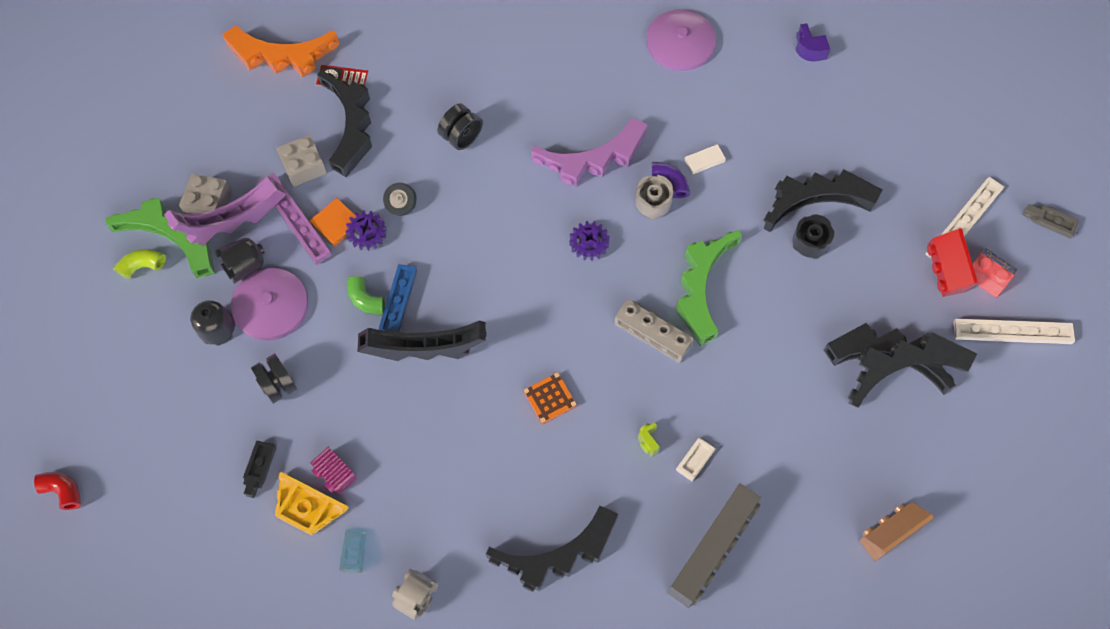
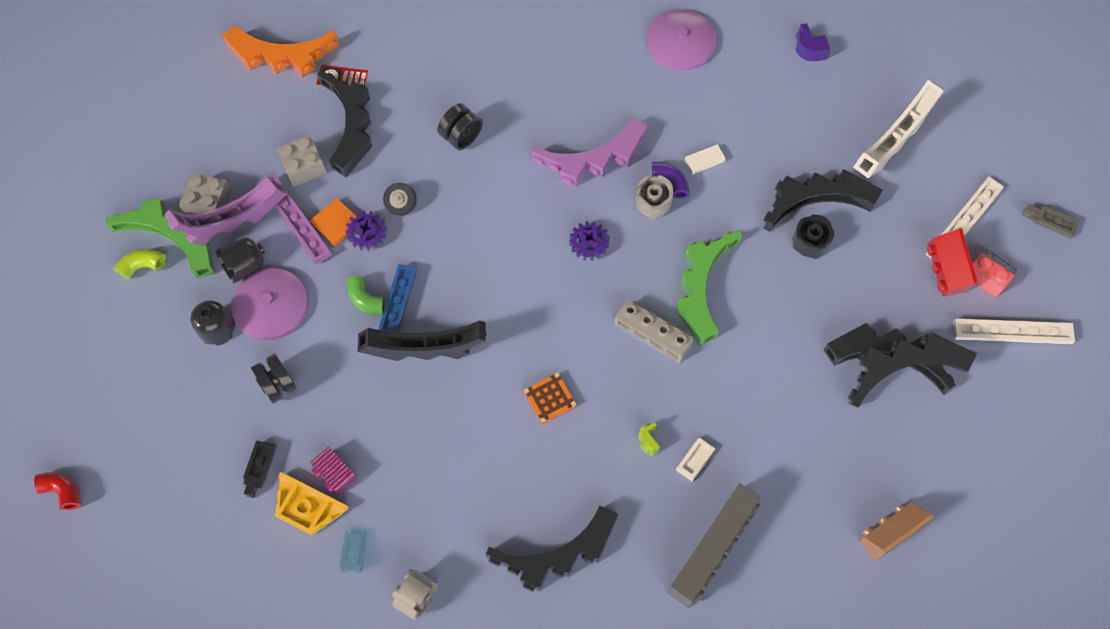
(878, 155): none -> white arch

